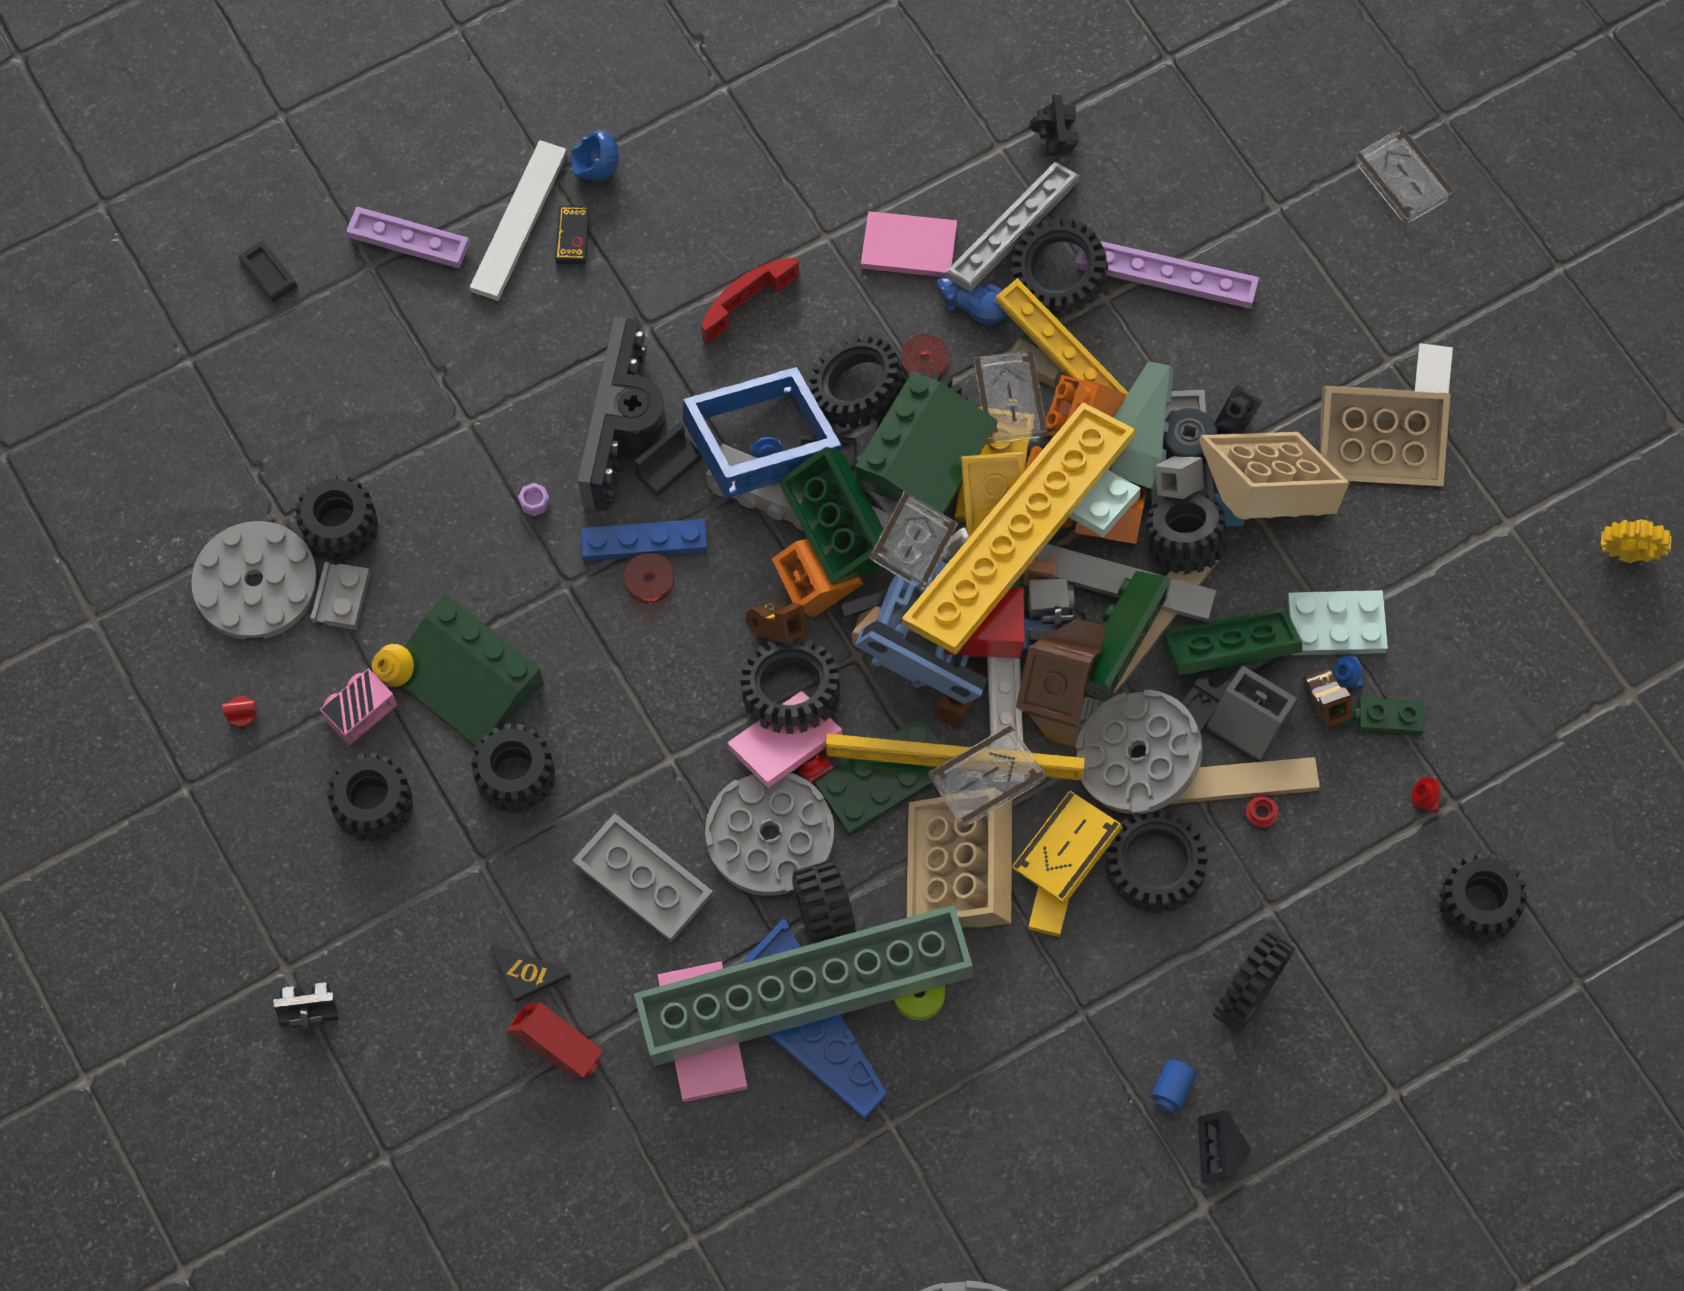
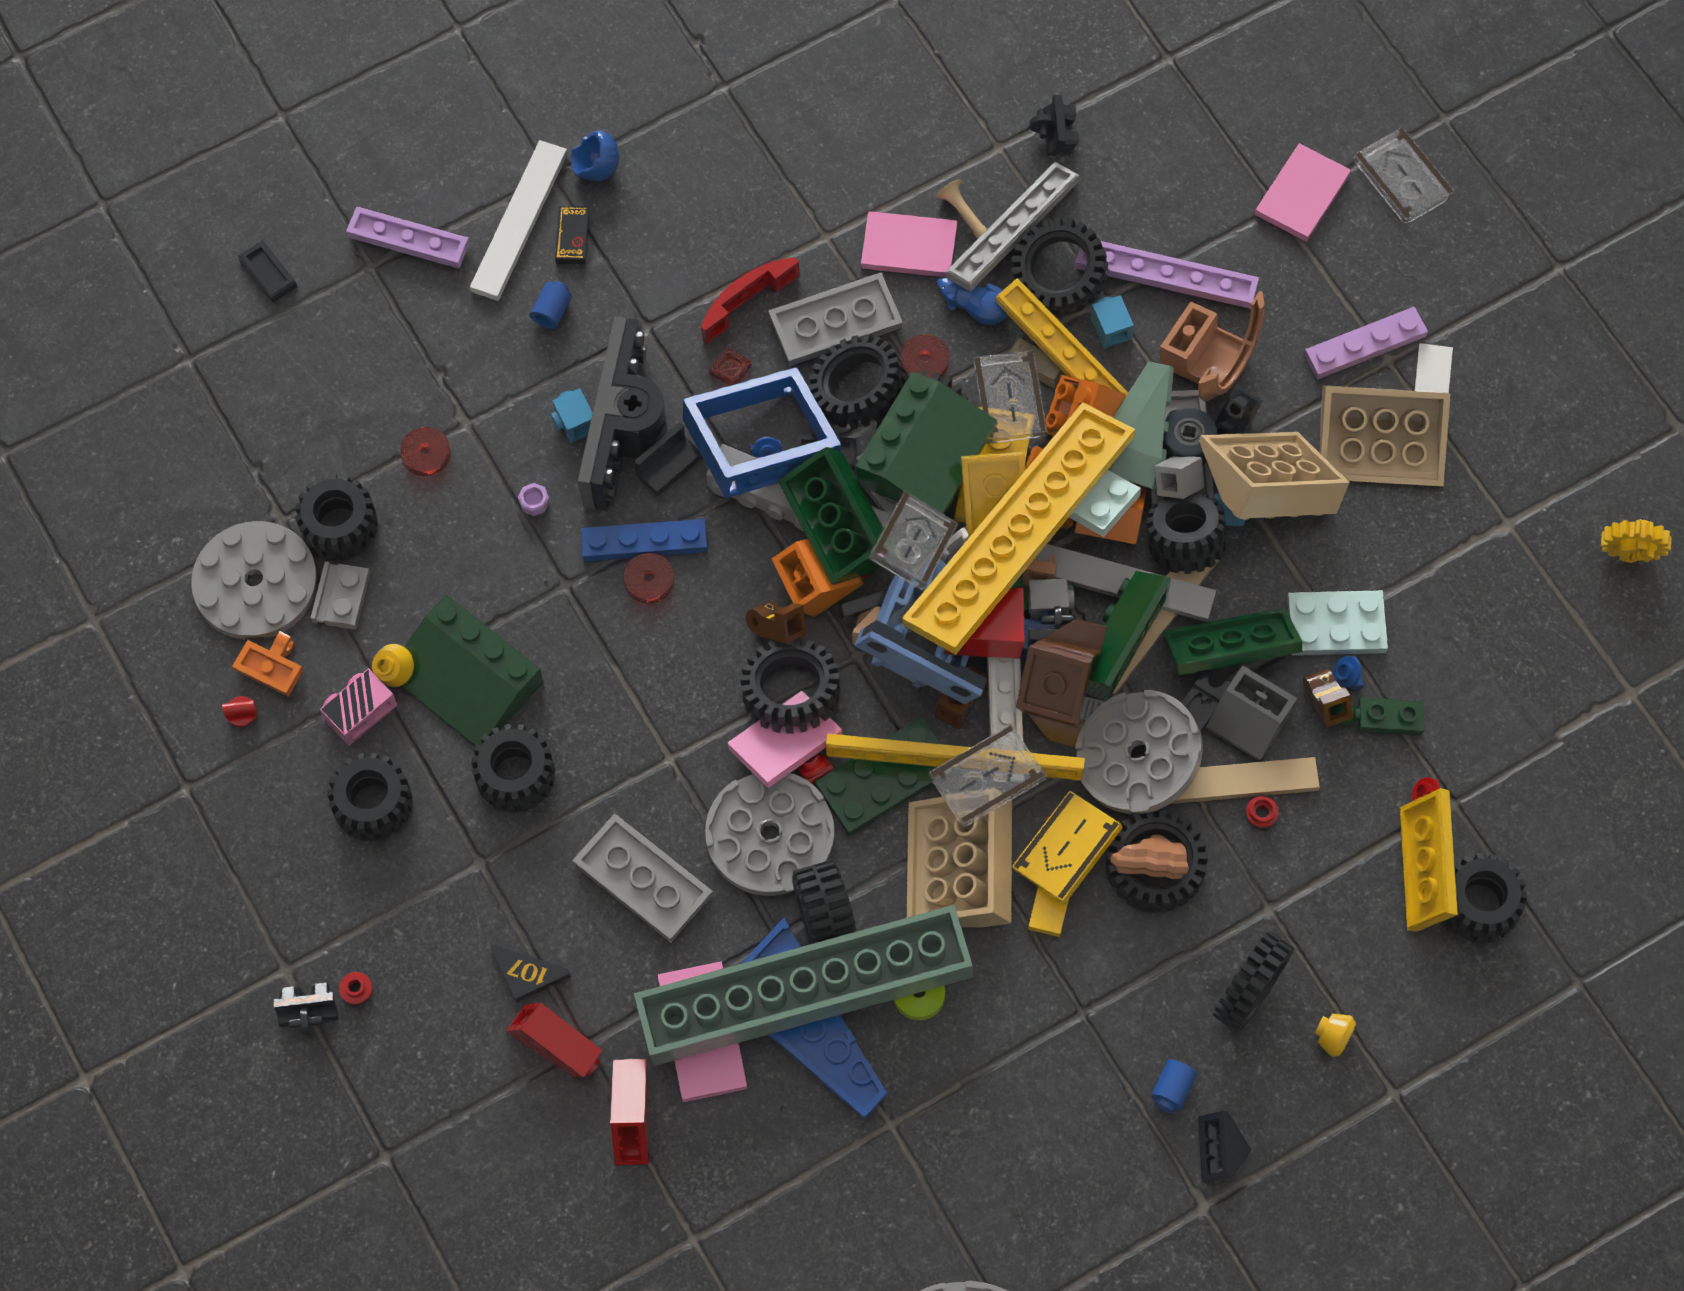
(270, 666): none -> orange plate
(360, 996): none -> red plate
(429, 463): none -> clear red piece
(551, 304): none -> blue brick
(572, 414): none -> dark azure brick
(630, 1112): none -> slope
(730, 367): none -> clear red tile
(822, 320): none -> light grey plate
(952, 194): none -> tan piece
(1112, 321): none -> dark azure brick
(1153, 857): none -> nougat rock
(1209, 353): none -> nougat piece
(1302, 192): none -> bright pink tile
(1335, 1033): none -> yellow cone
(1365, 343): none -> lavender plate
(1428, 860): none -> yellow tile

